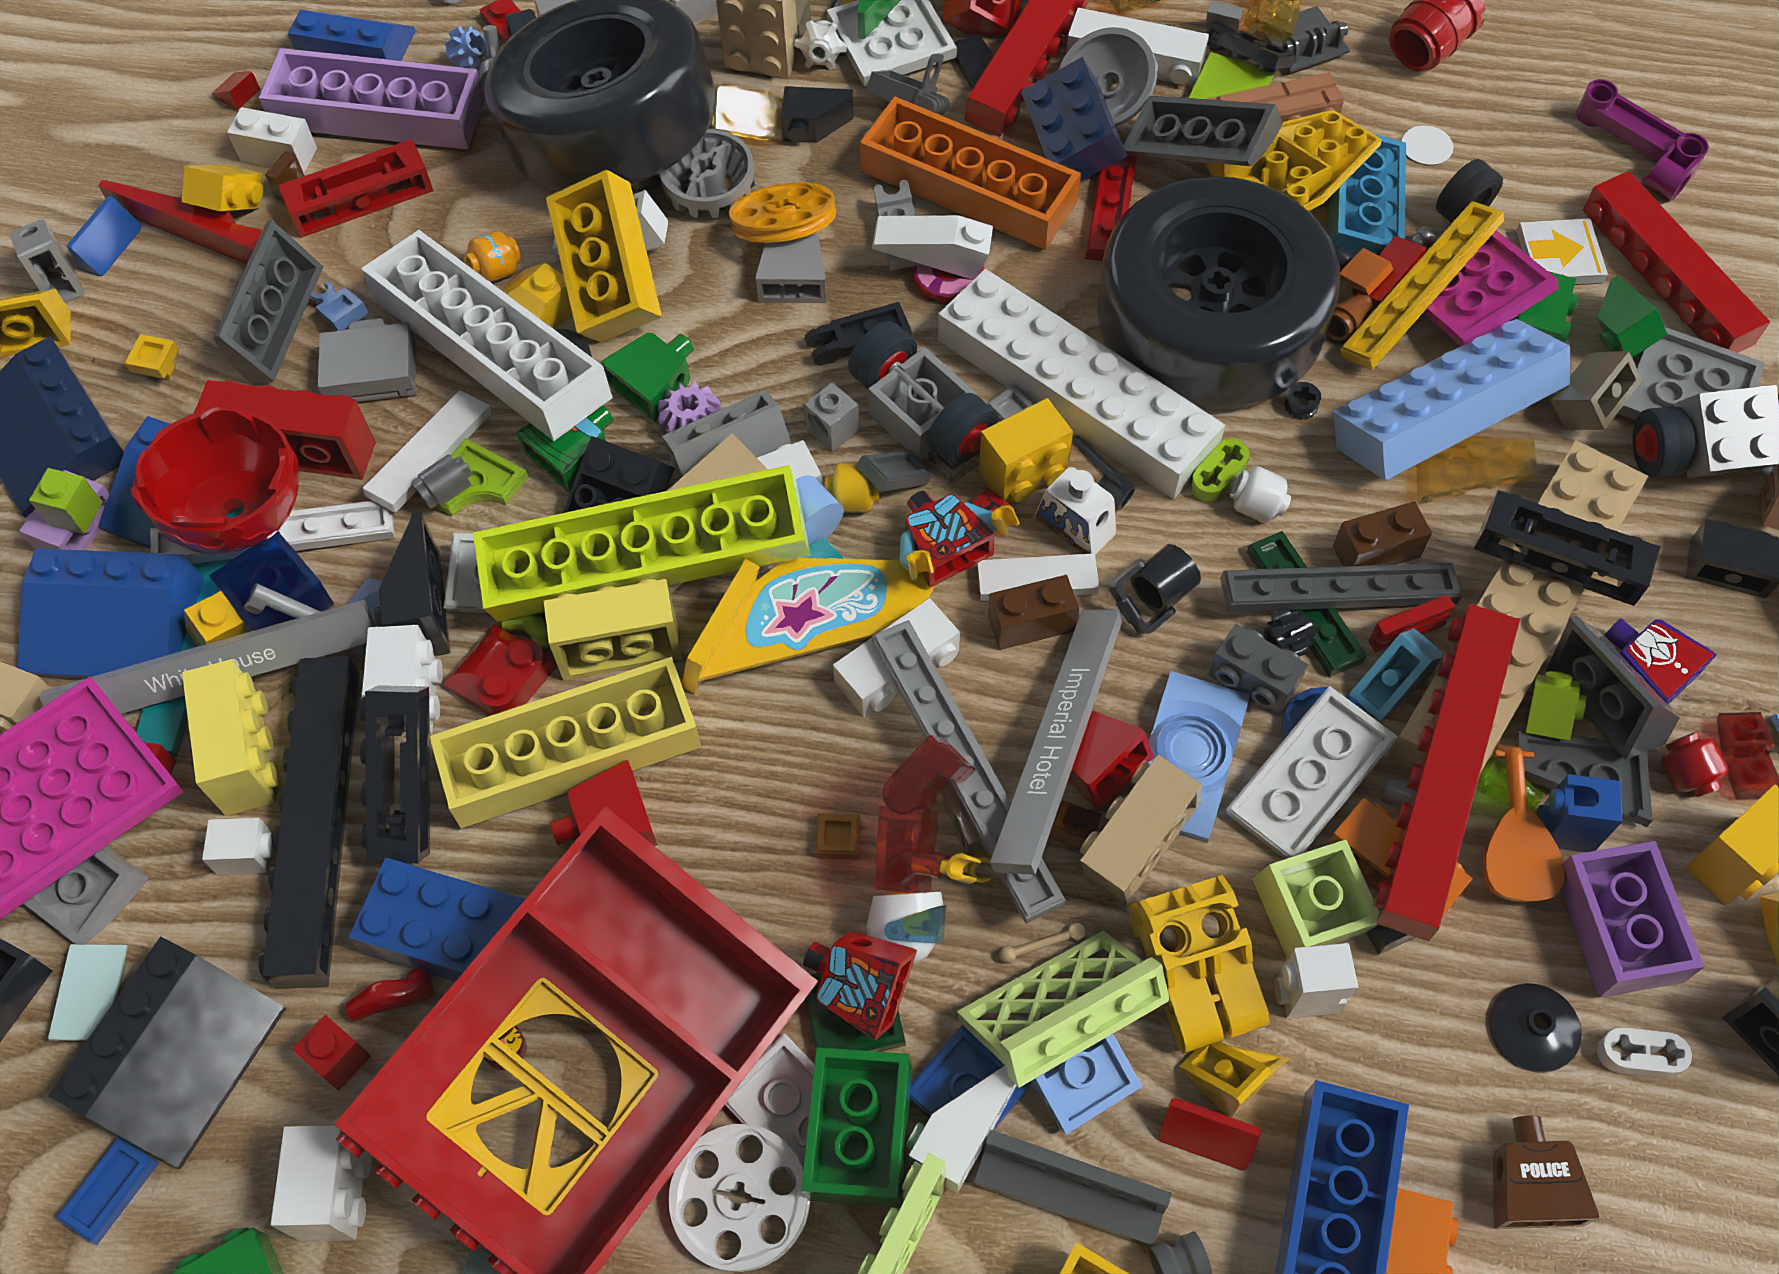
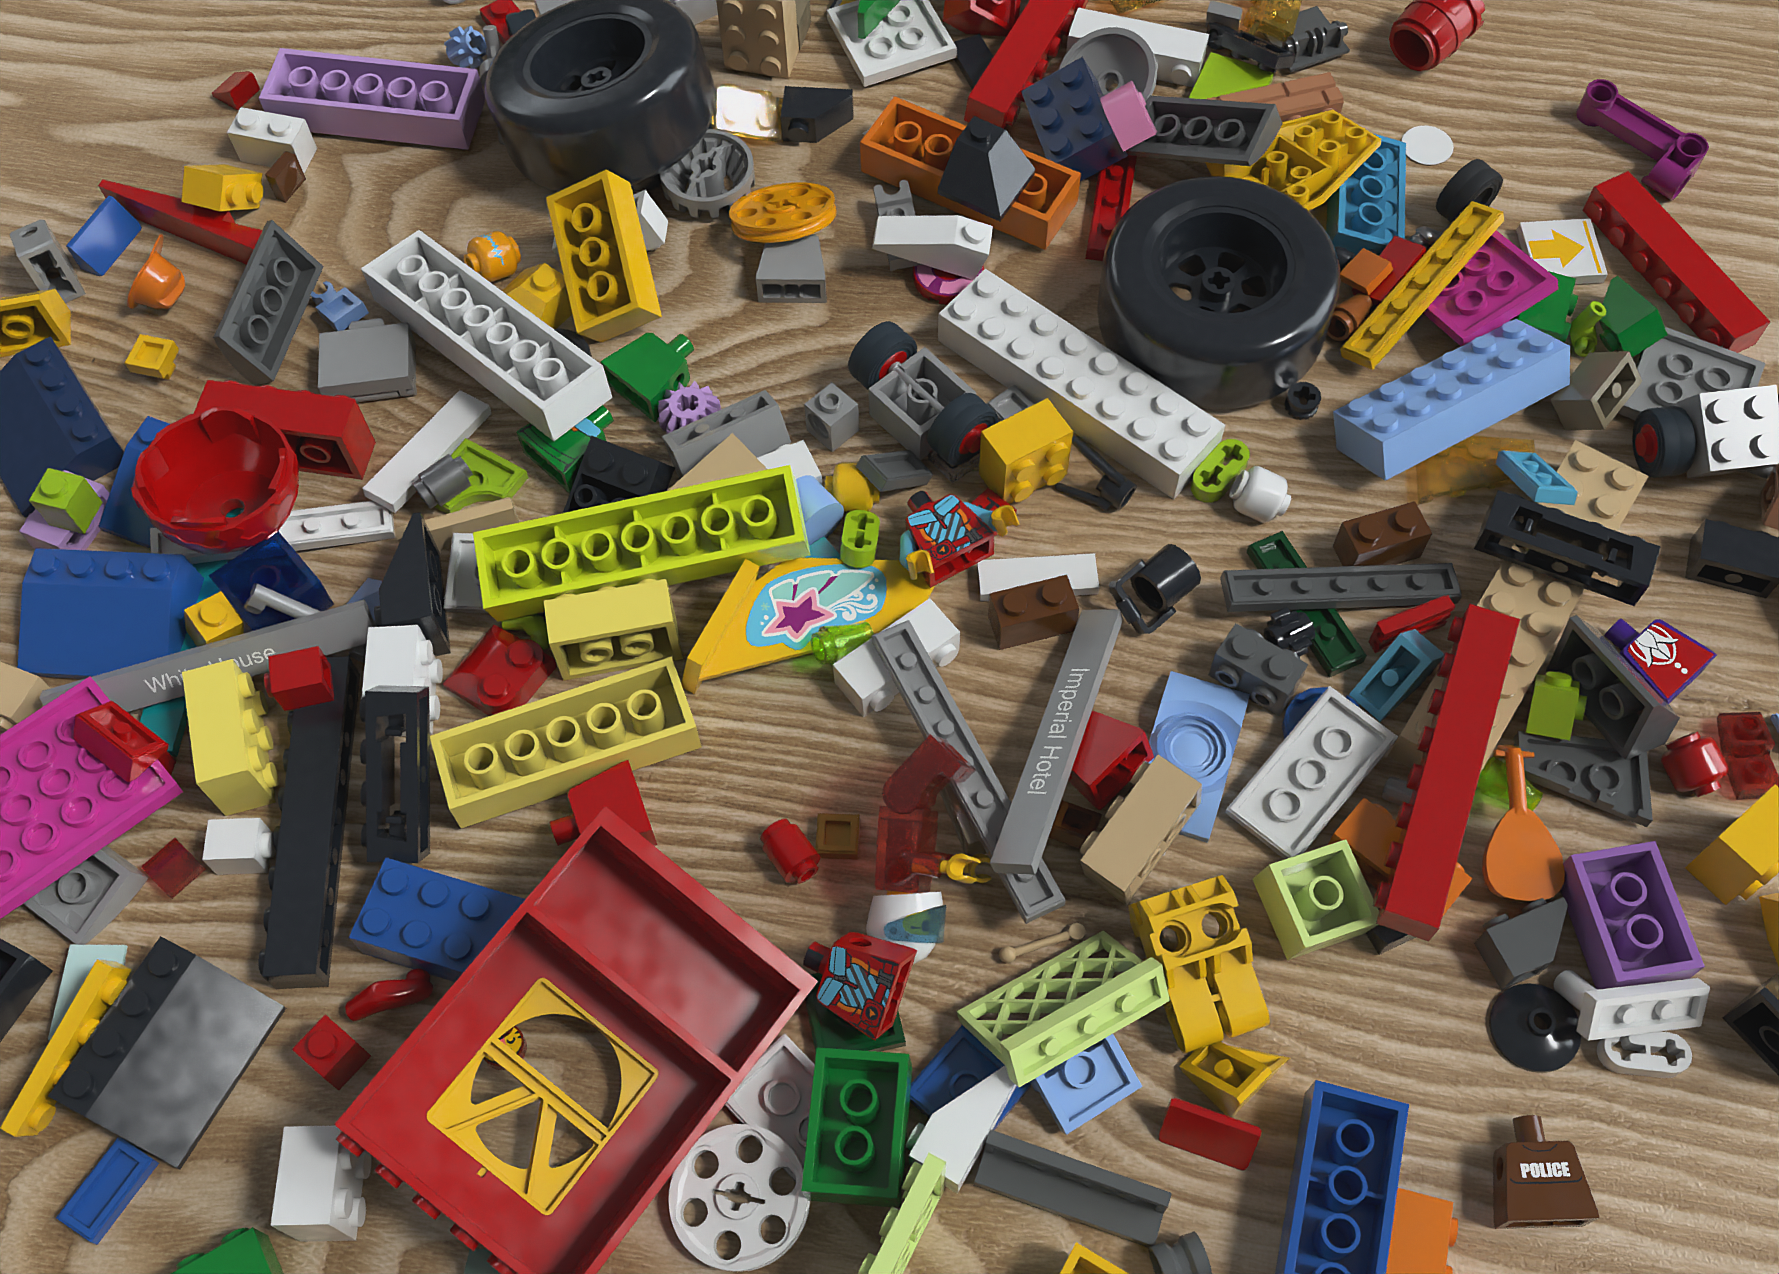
(33, 1107): none -> yellow plate
(118, 740): none -> red slope
(157, 282): none -> orange piece
(173, 868): none -> clear red tile
(299, 678): none -> red brick
(349, 35): blue slope -> none
(355, 187): red brick -> none
(468, 521): none -> tan tile
(790, 851): none -> red brick
(820, 44): white rock -> none
(837, 641): none -> clear neon green cone
(849, 331): black hinge -> none
(859, 531): none -> lime beam
(889, 84): dark grey piece -> none
(986, 170): none -> black slope
(1078, 511): white torso -> none
(1128, 115): none -> bright pink brick
(1316, 980): white brick -> none
(1522, 945): none -> dark grey slope
(1536, 477): none -> medium azure tile
(1582, 812): blue brick -> none
(1583, 329): none -> lime arm
(1634, 1007): none -> white piece

